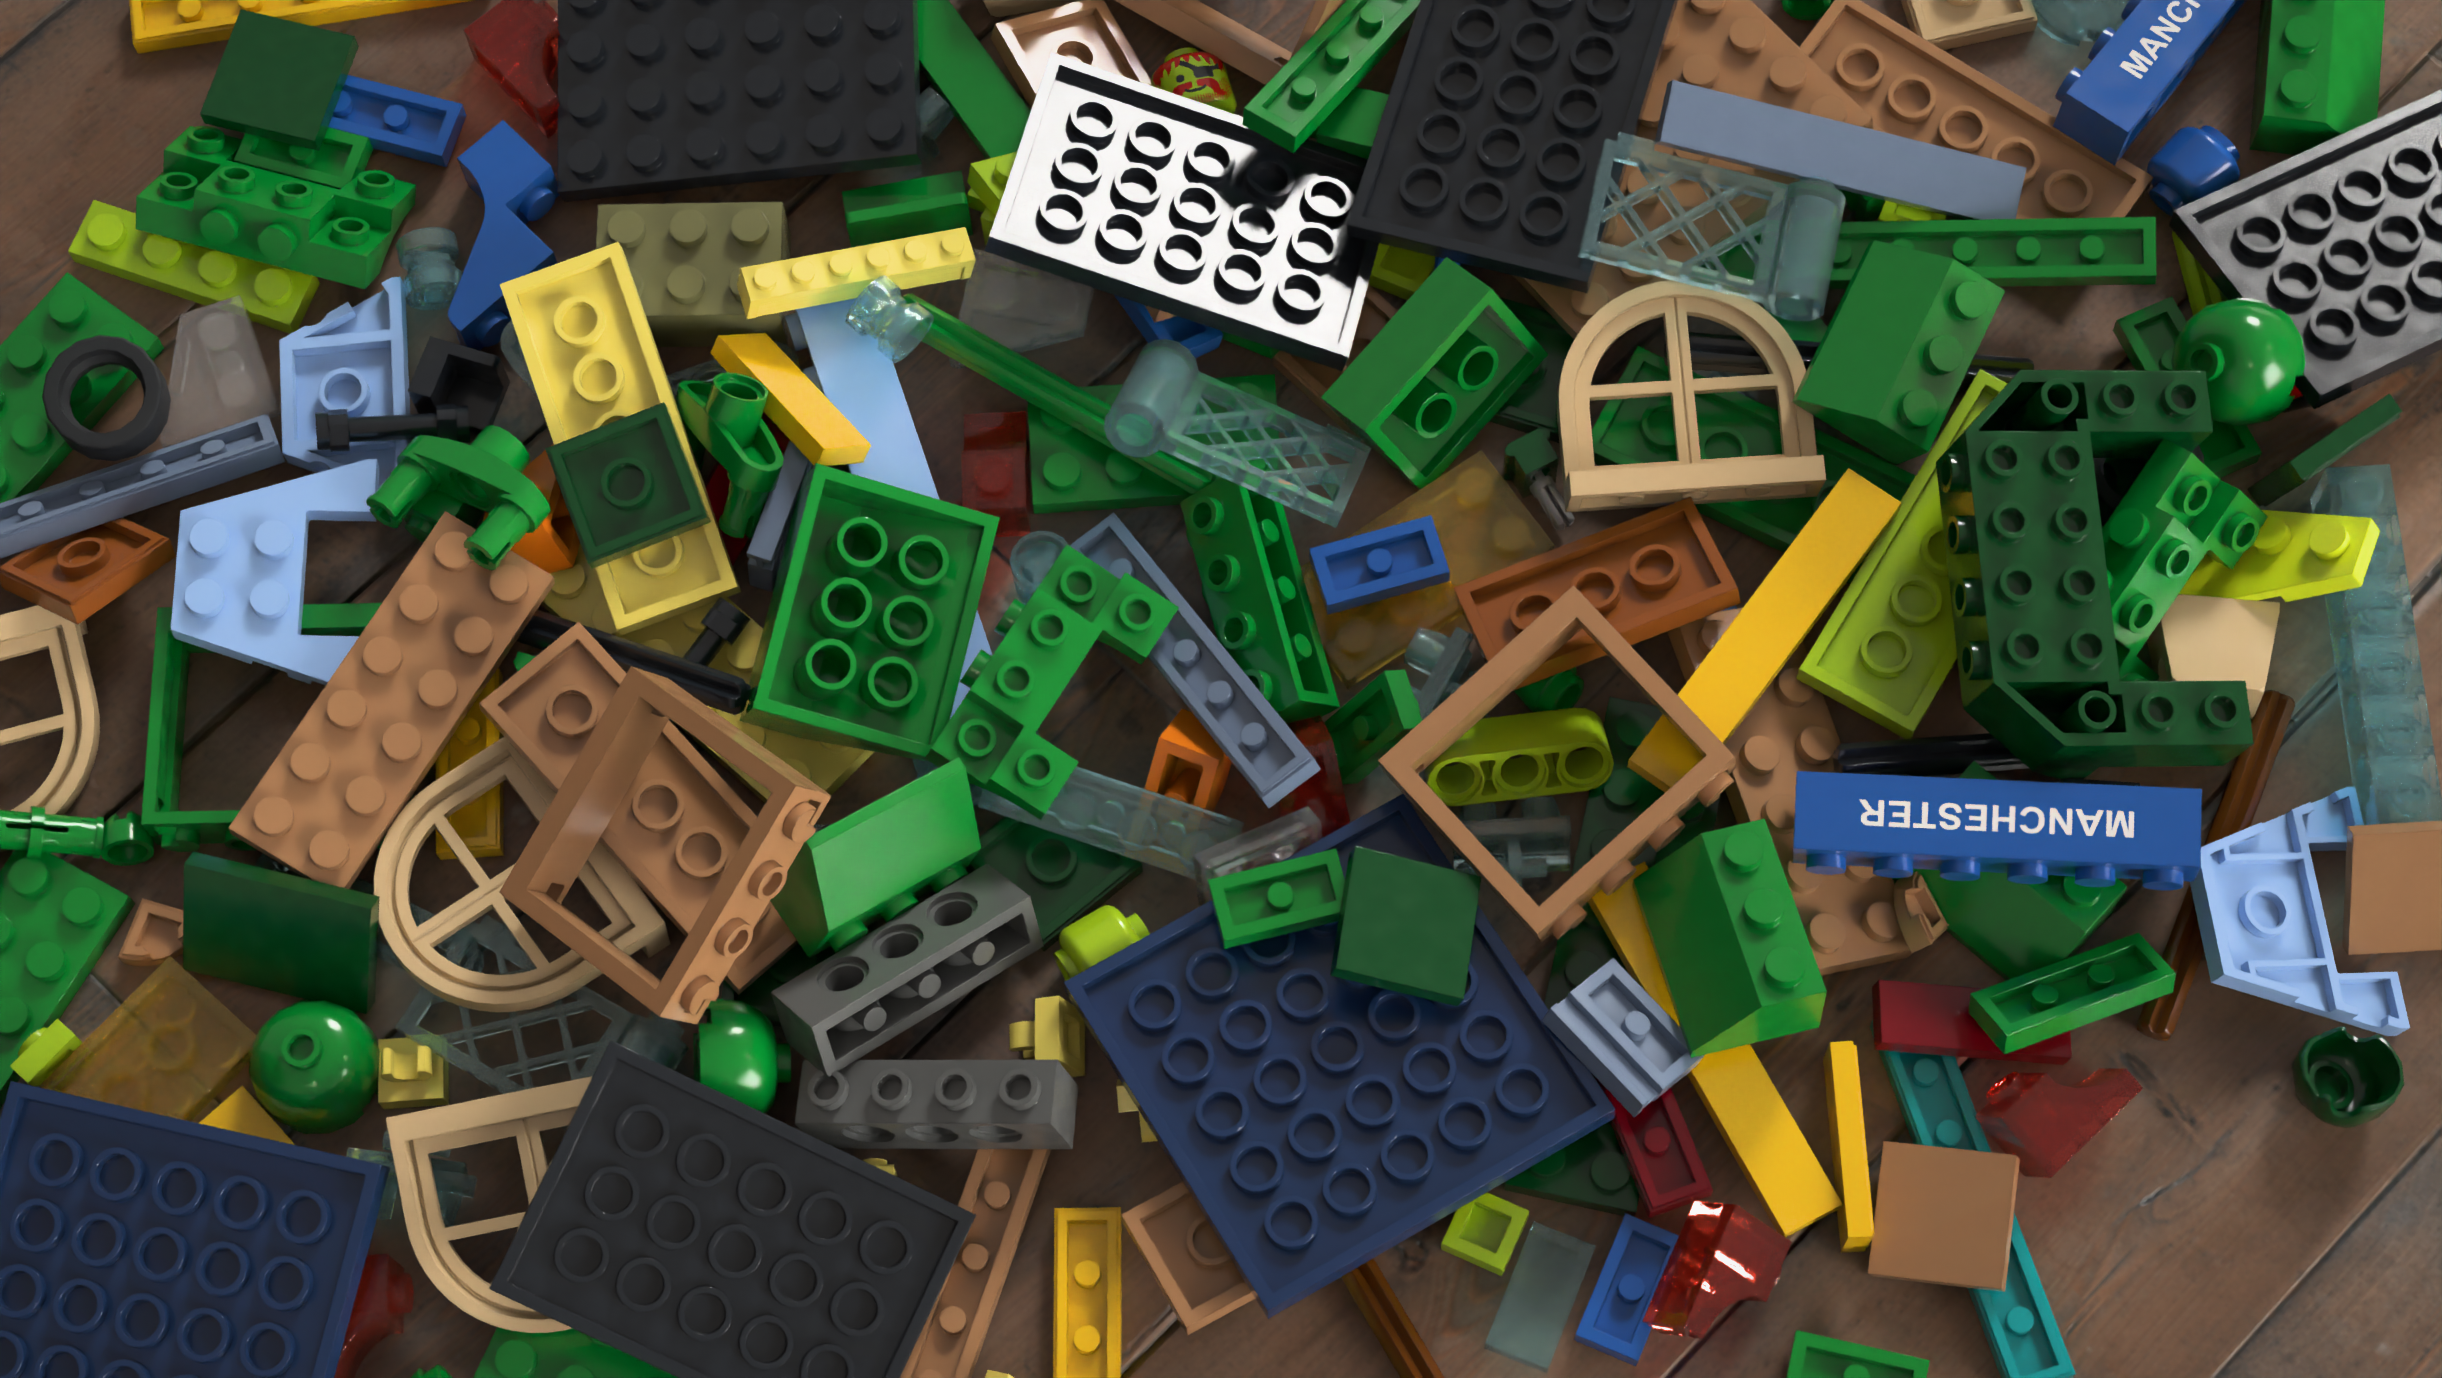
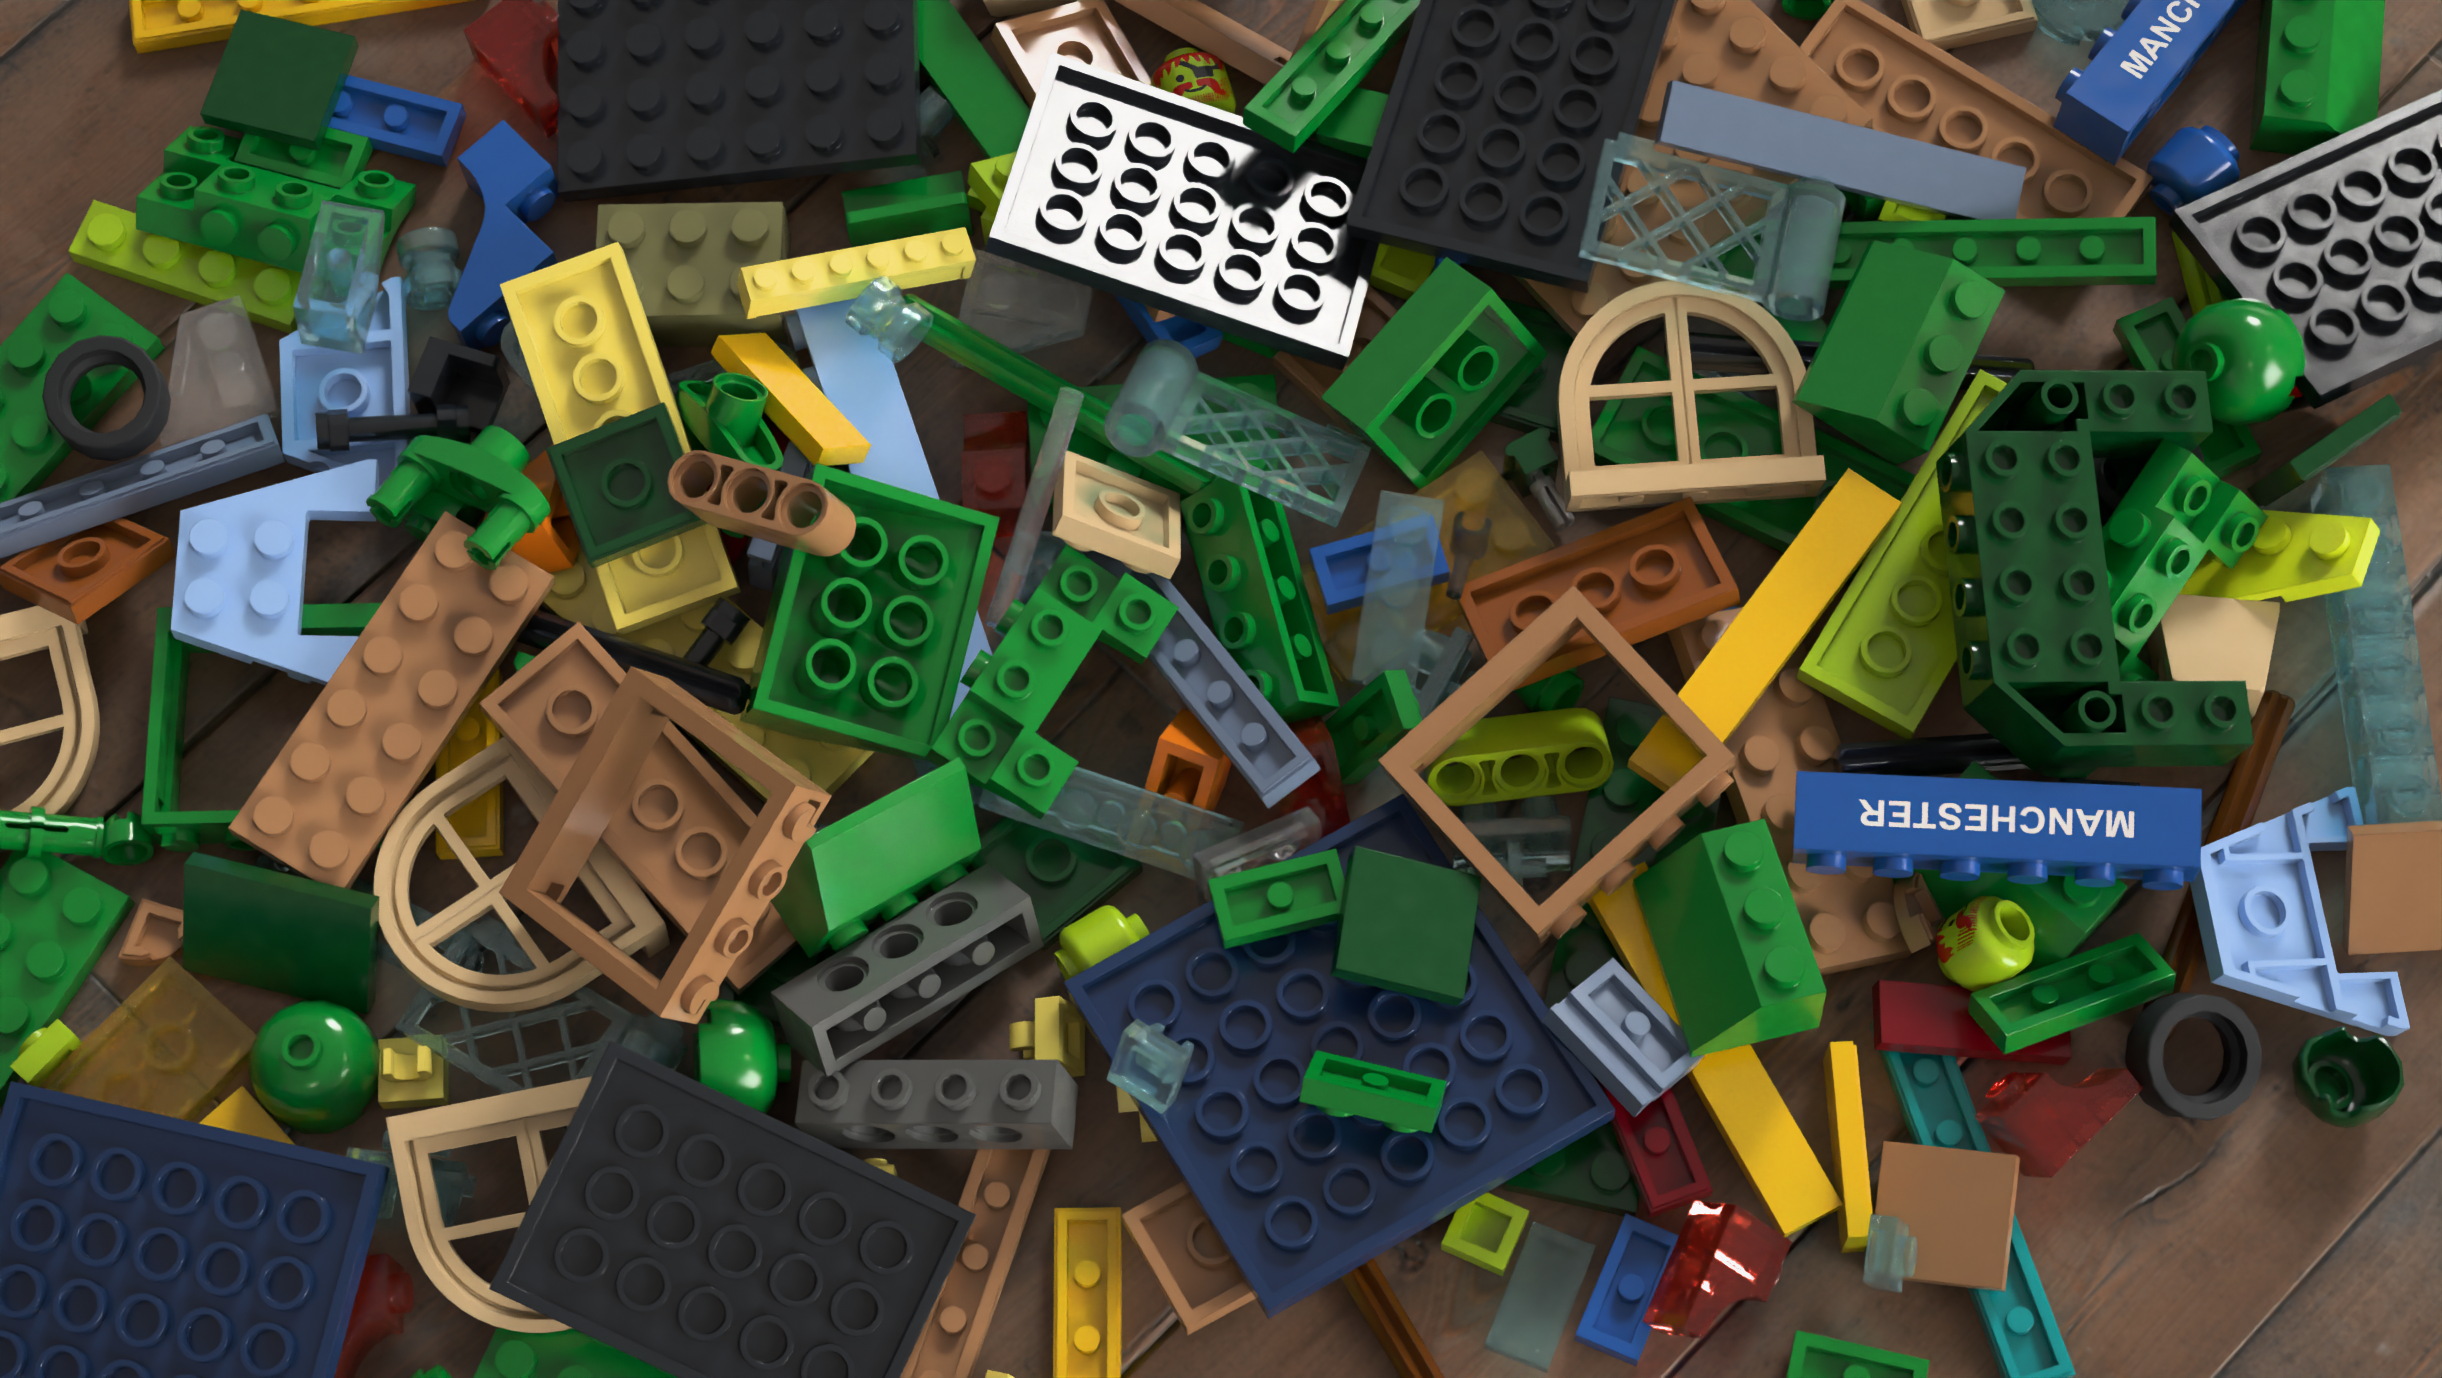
(340, 277): none -> clear light blue slope
(781, 519): none -> medium nougat beam
(1036, 503): none -> clear bar
(1117, 516): none -> tan plate
(1150, 1065): none -> clear light blue tile
(1364, 1089): none -> green plate
(1397, 586): none -> clear light blue plate
(1466, 547): none -> clear smoke hand
(1889, 1254): none -> clear light blue plate
(1985, 943): none -> lime head
(2240, 1057): none -> black tyre

